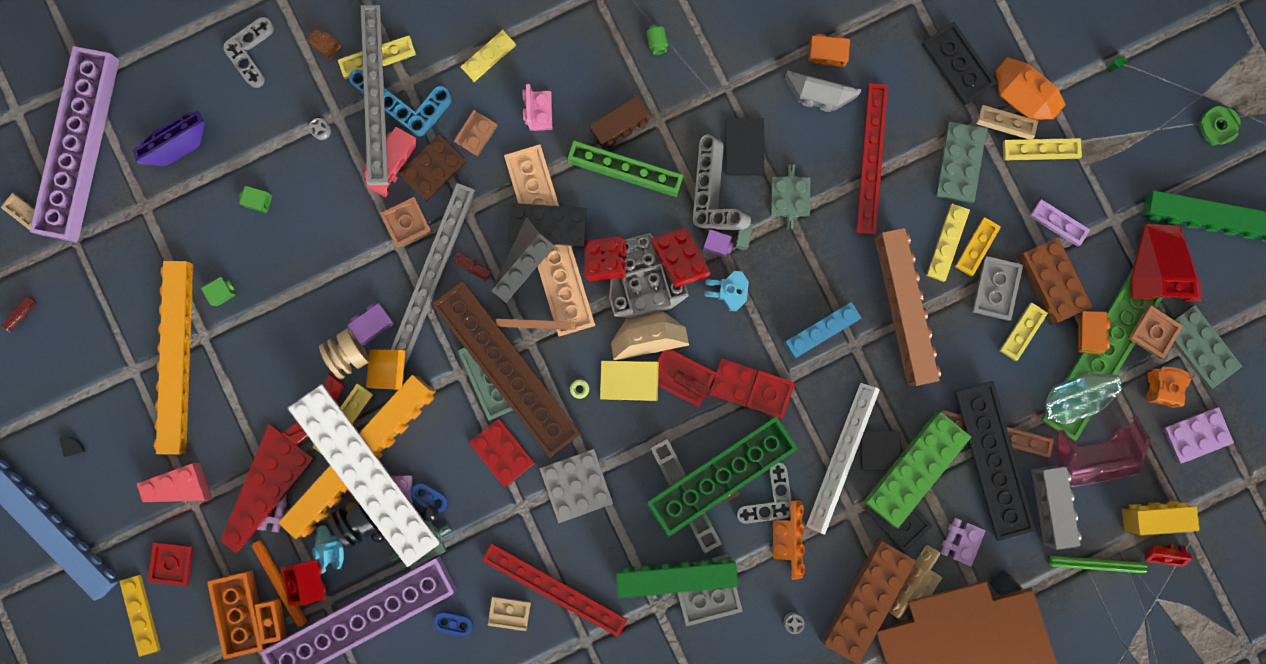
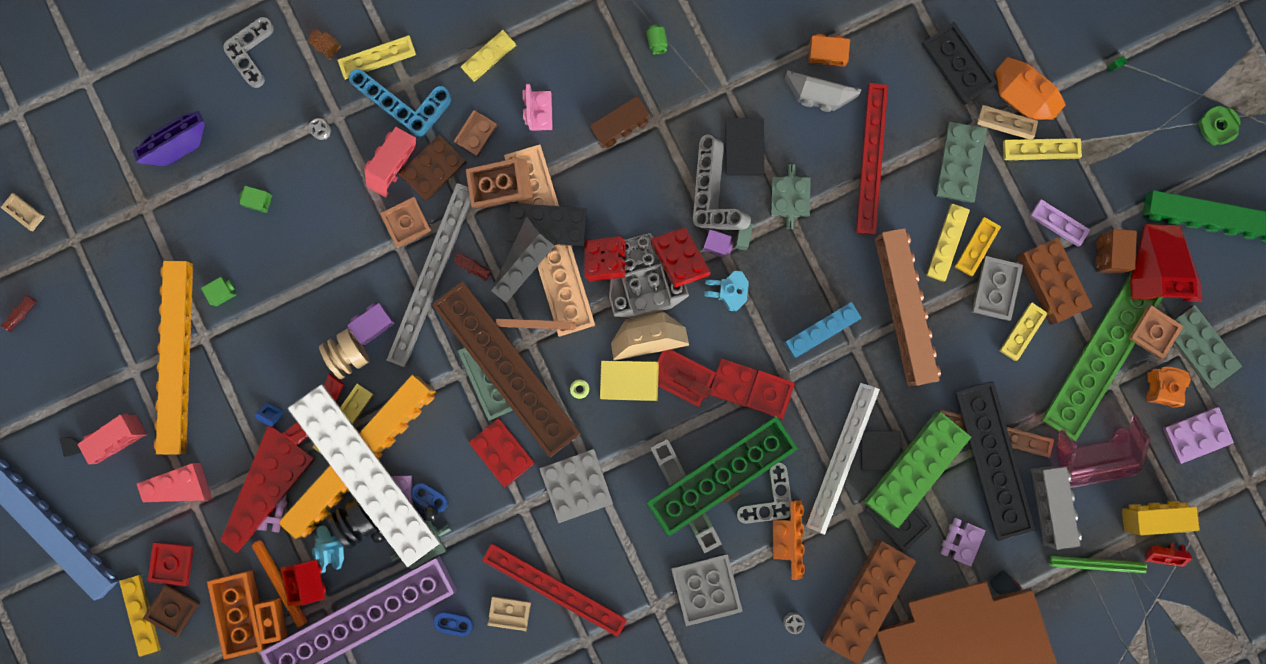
(75, 144): lavender brick -> none
(111, 438): none -> coral wedge
(171, 610): none -> reddish brown plate
(269, 414): none -> blue plate
(374, 95): light grey plate -> none
(385, 369): light orange tile -> none
(499, 183): none -> nougat brick
(625, 169): bright green brick -> none
(677, 579): green brick -> none
(919, 583): tan bracket -> none
(1081, 397): clear light blue wedge -> none
(1093, 332): orange brick -> none
(1116, 251): none -> dark orange brick

